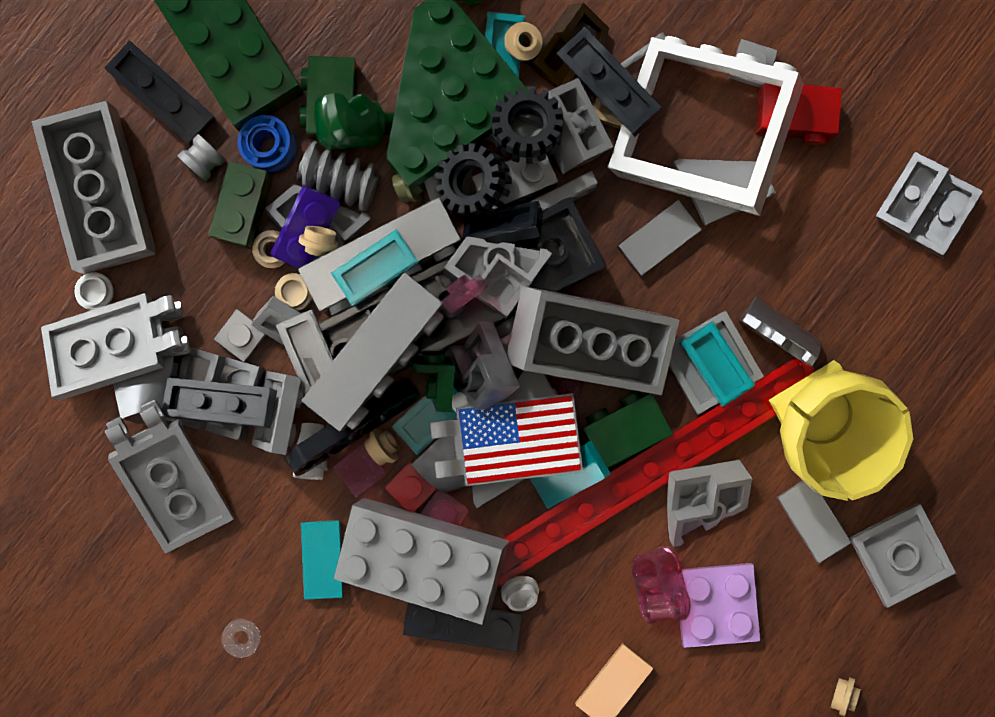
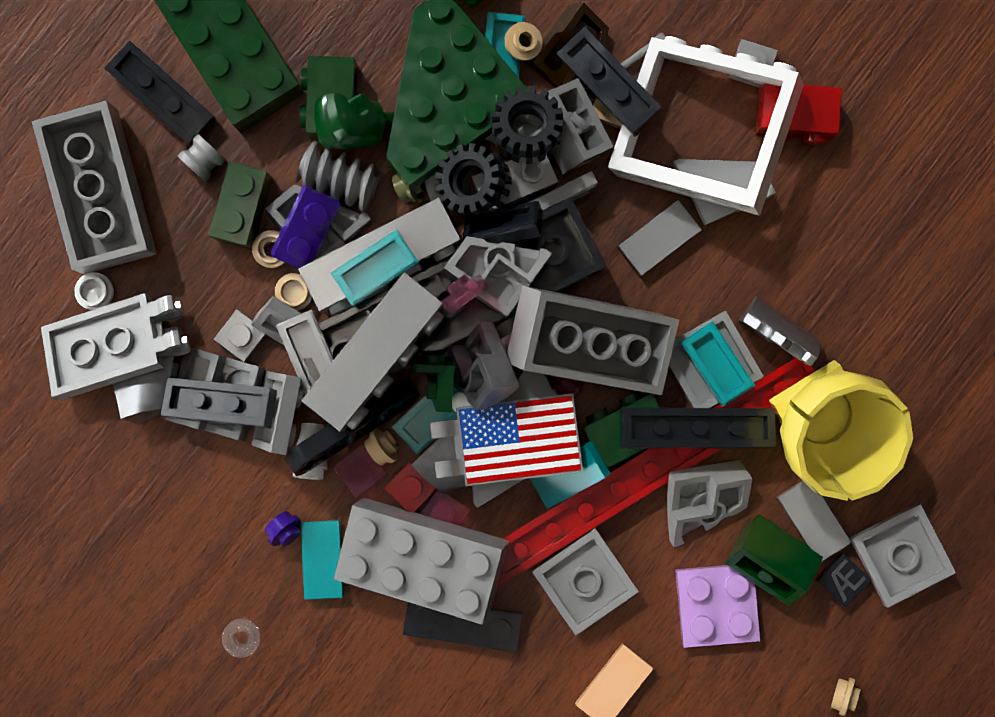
(167, 479): light grey tile -> none
(254, 133): blue wheel -> none
(283, 529): none -> dark purple plate
(318, 240): tan plate -> none
(520, 593): white plate -> none
(585, 581): none -> light grey plate
(660, 586): clear pink piece -> none
(697, 428): none -> black plate
(774, 560): none -> dark green brick
(843, 579): none -> black tile
(929, 205): flat silver slope -> none

